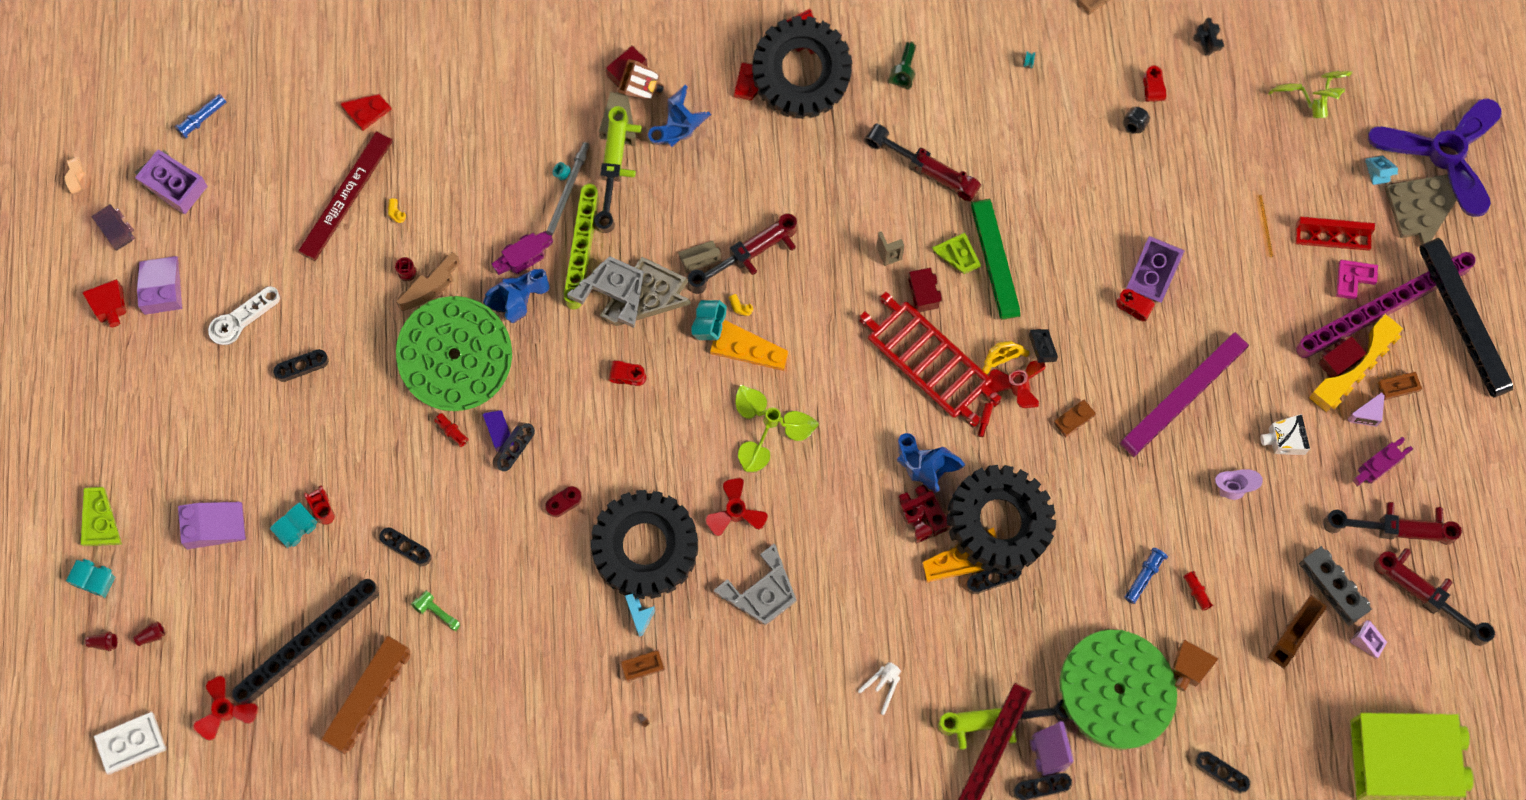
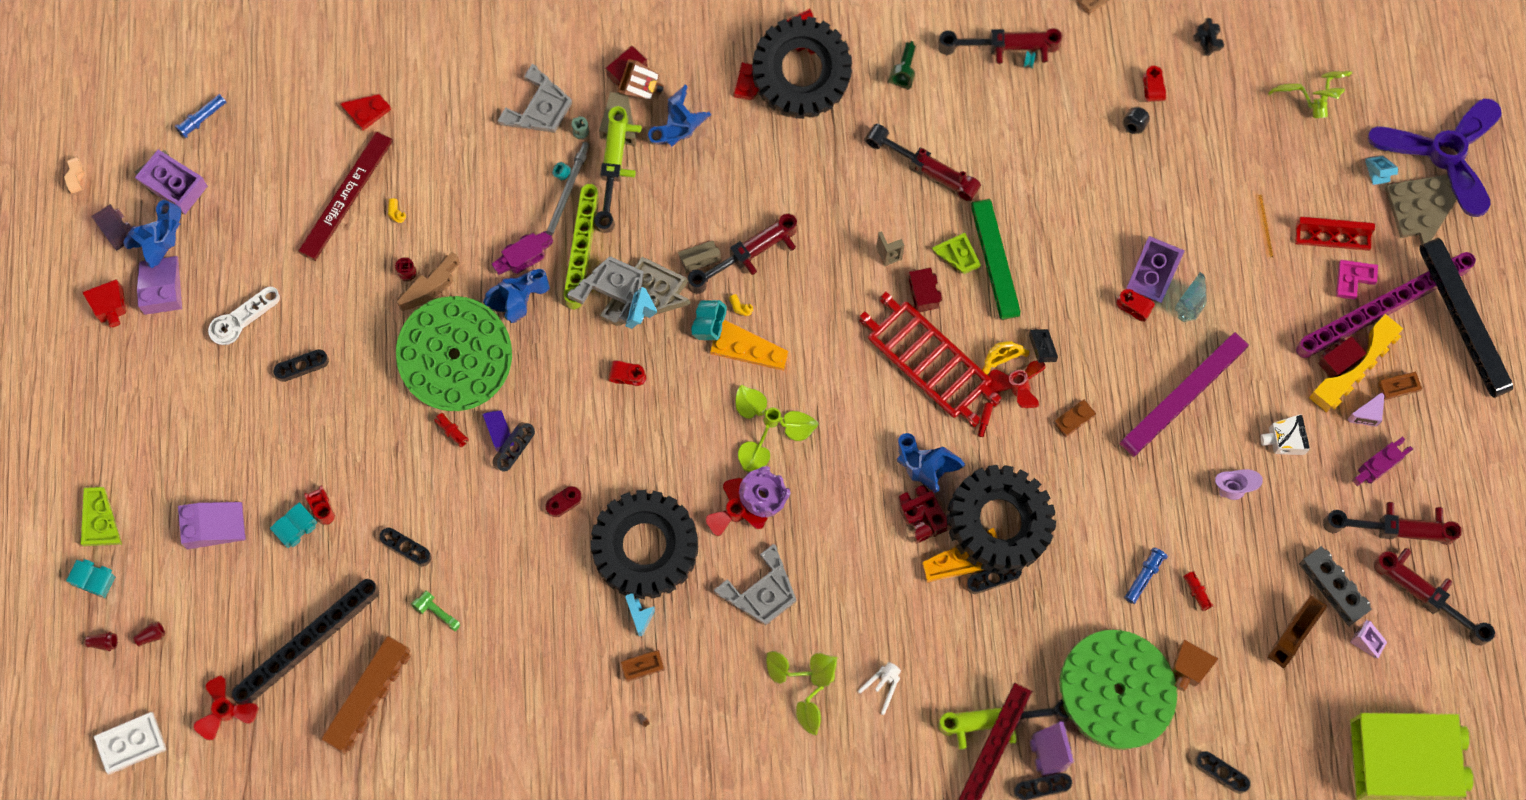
(157, 236): none -> blue piece
(545, 108): none -> light grey wing
(579, 127): none -> sand green bush
(640, 307): none -> medium azure slope
(773, 487): none -> medium lavender plate
(821, 674): none -> lime plant
(1006, 41): none -> piece
(1193, 300): none -> clear light blue slope

